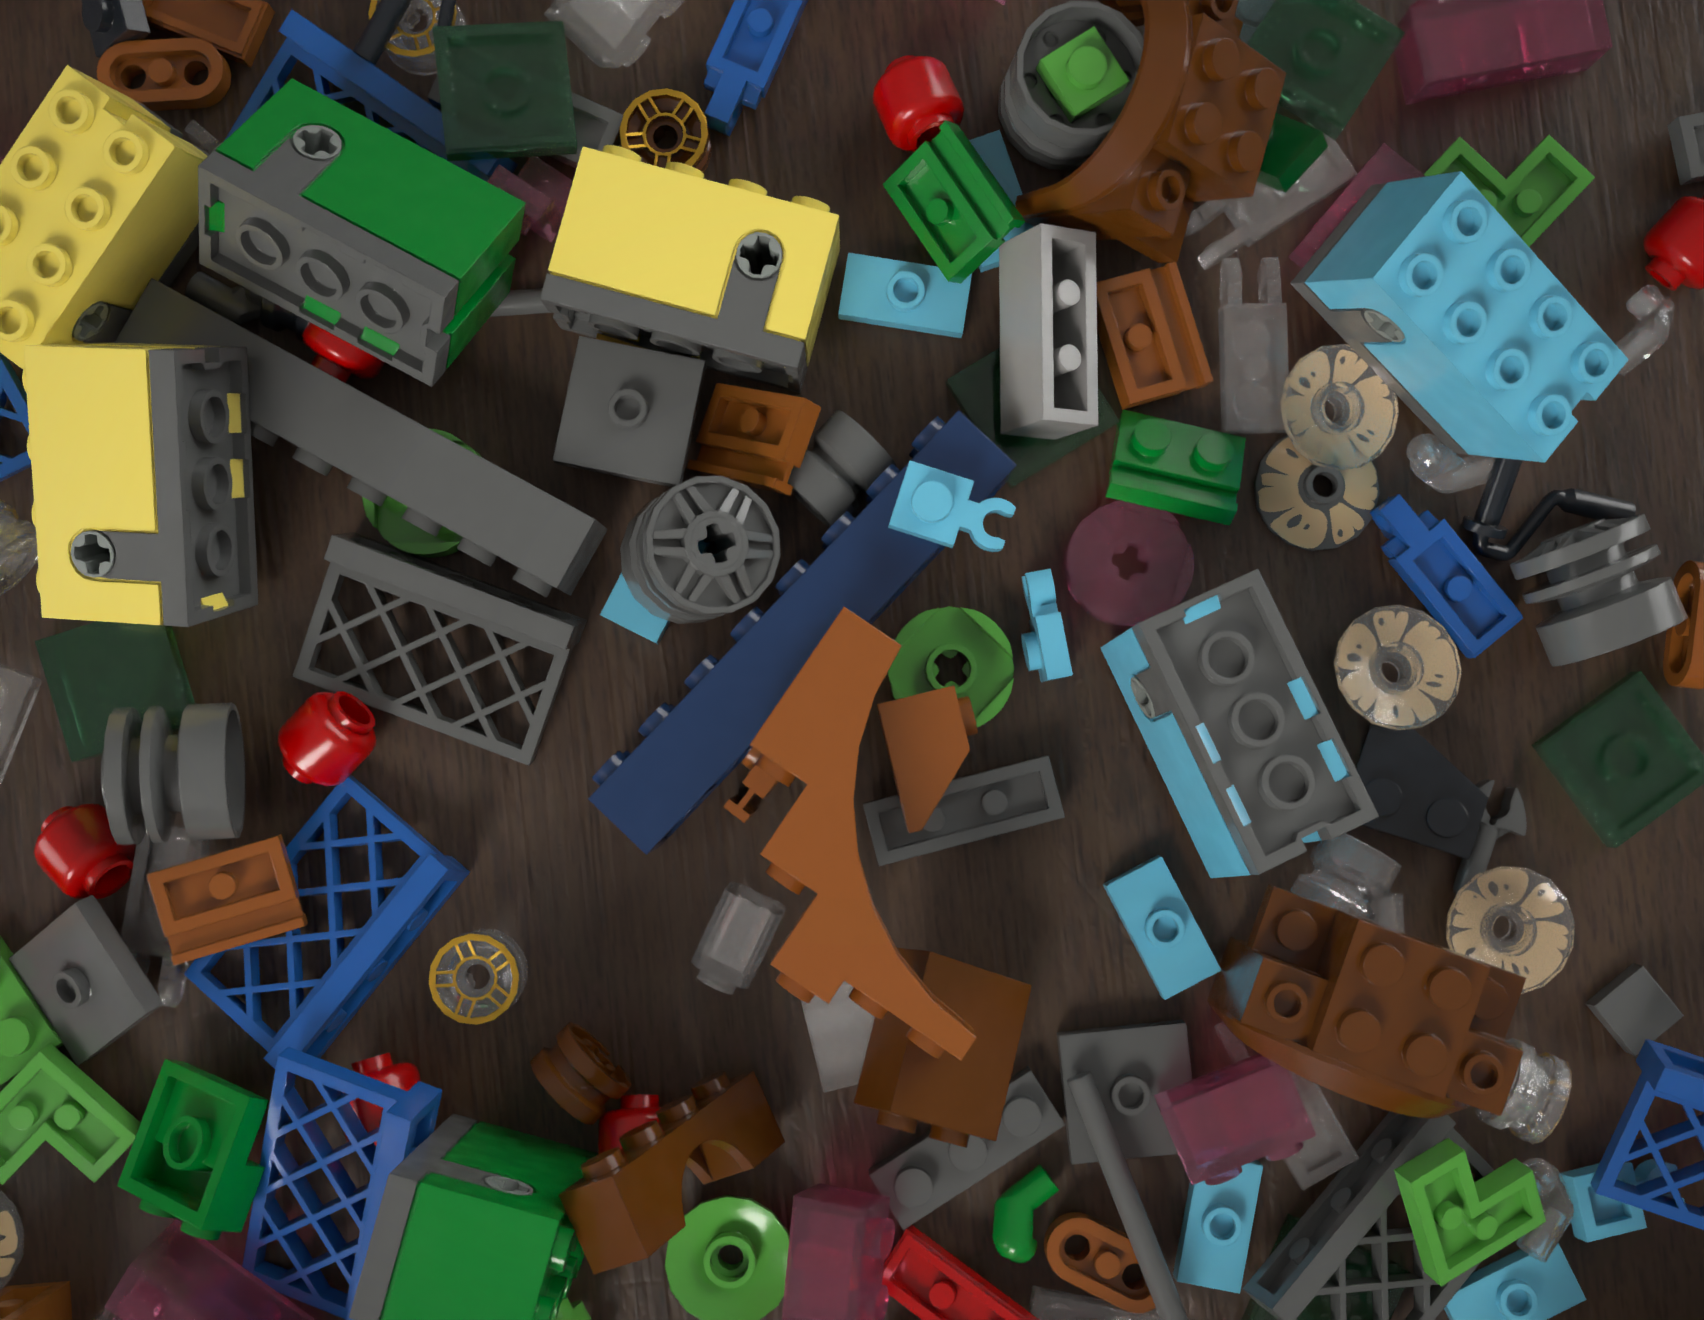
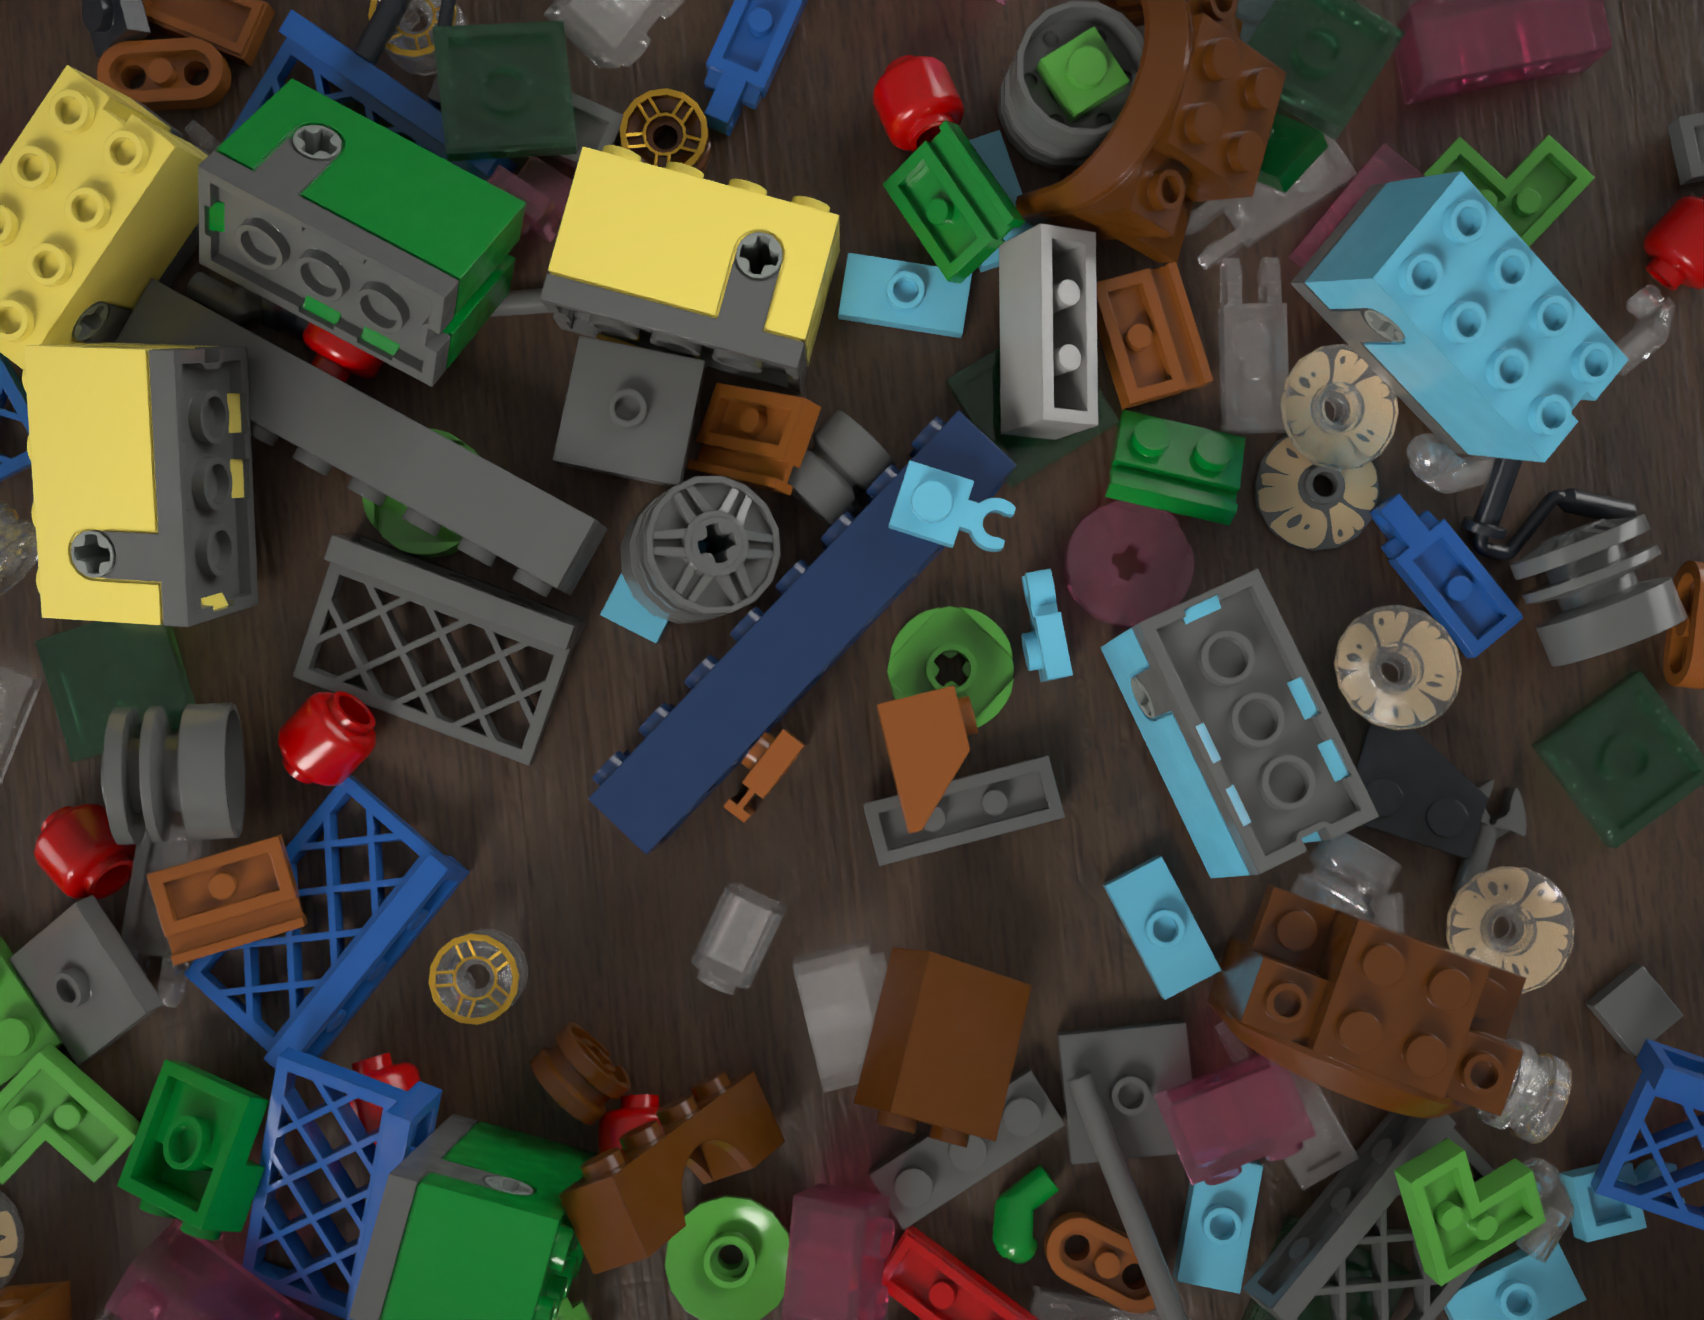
(840, 933): dark orange arch -> none

